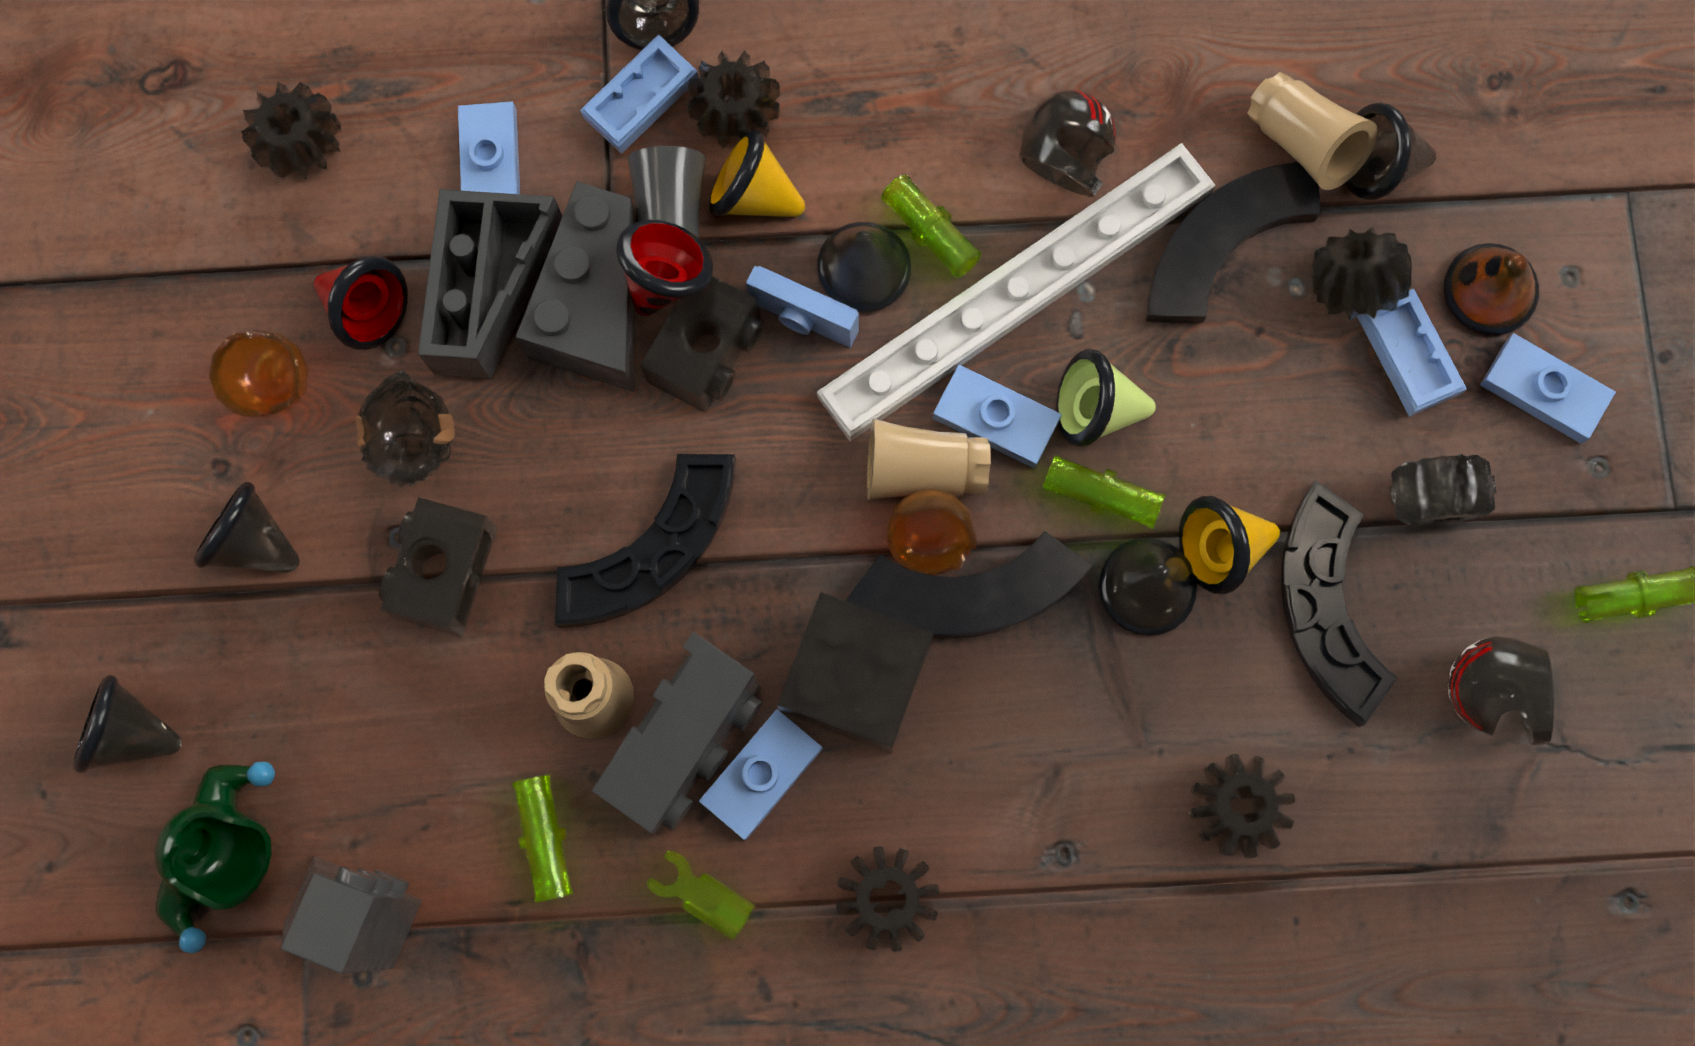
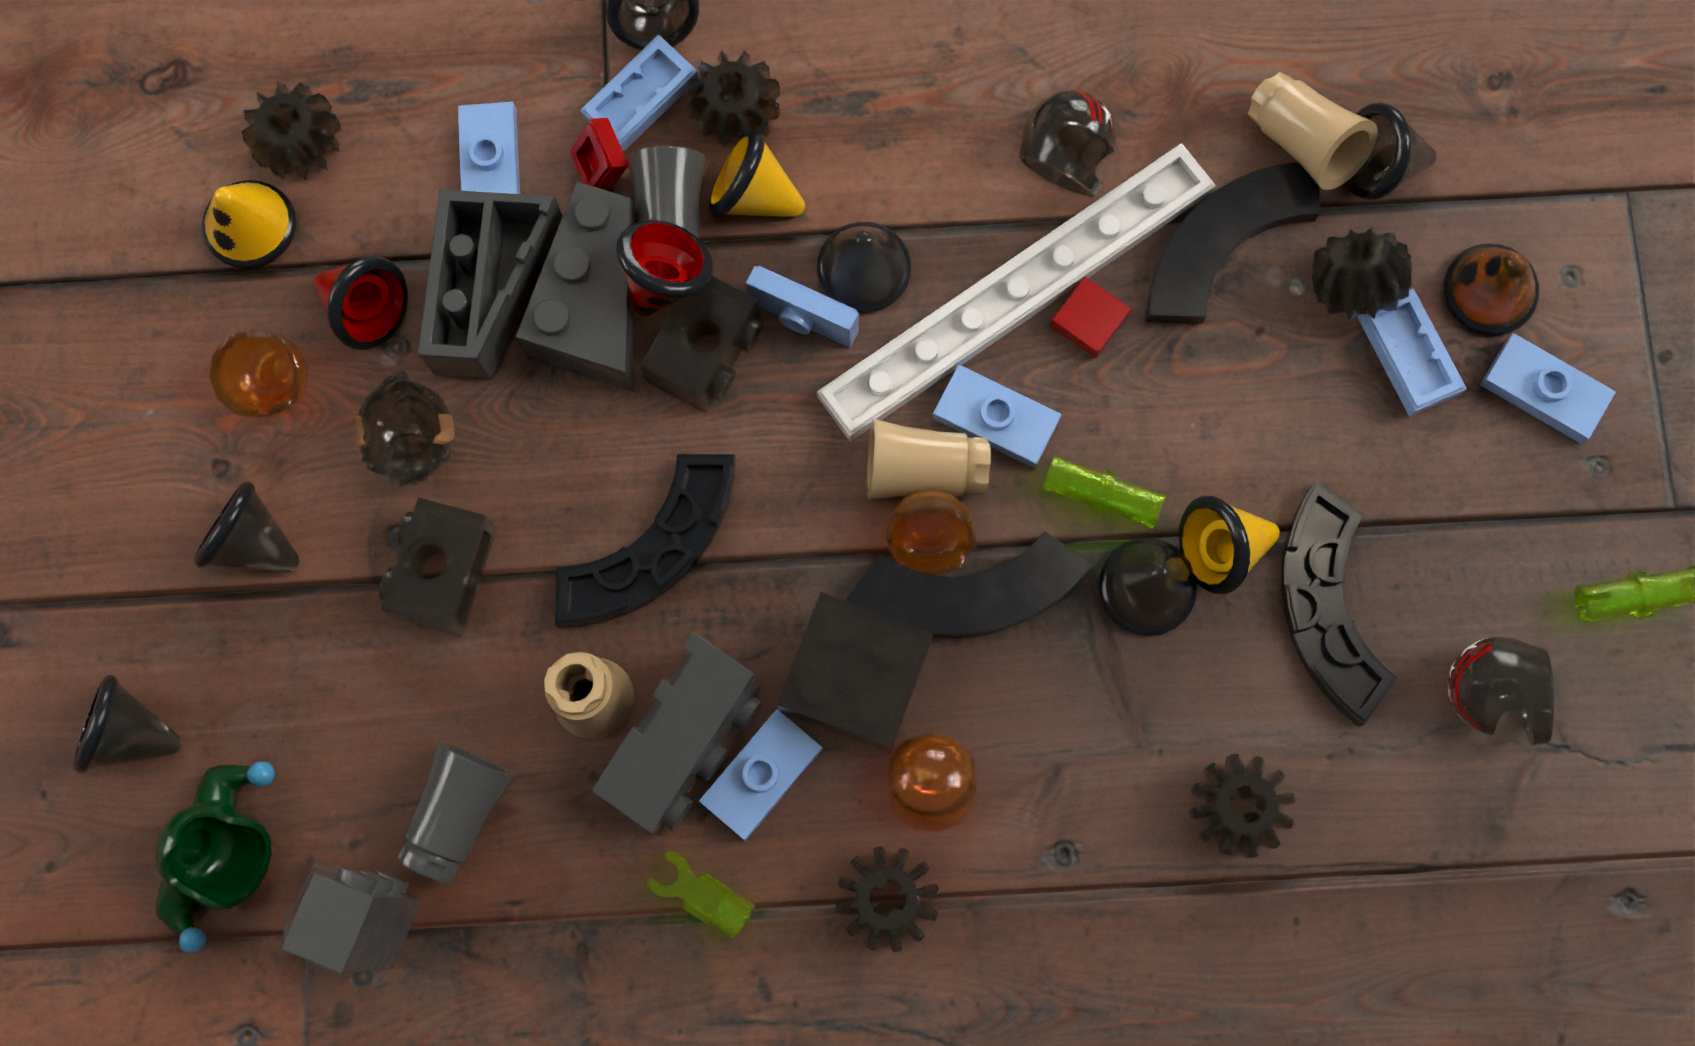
(248, 224): none -> yellow hat
(452, 811): none -> dark grey plant
(542, 838): clear neon green pin -> none
(599, 155): none -> red tile
(931, 226): clear neon green pin -> none
(932, 781): none -> clear orange hair
(1090, 317): none -> red tile
(1097, 399): yellowish green hat -> none
(1443, 490): clear smoke gear -> none

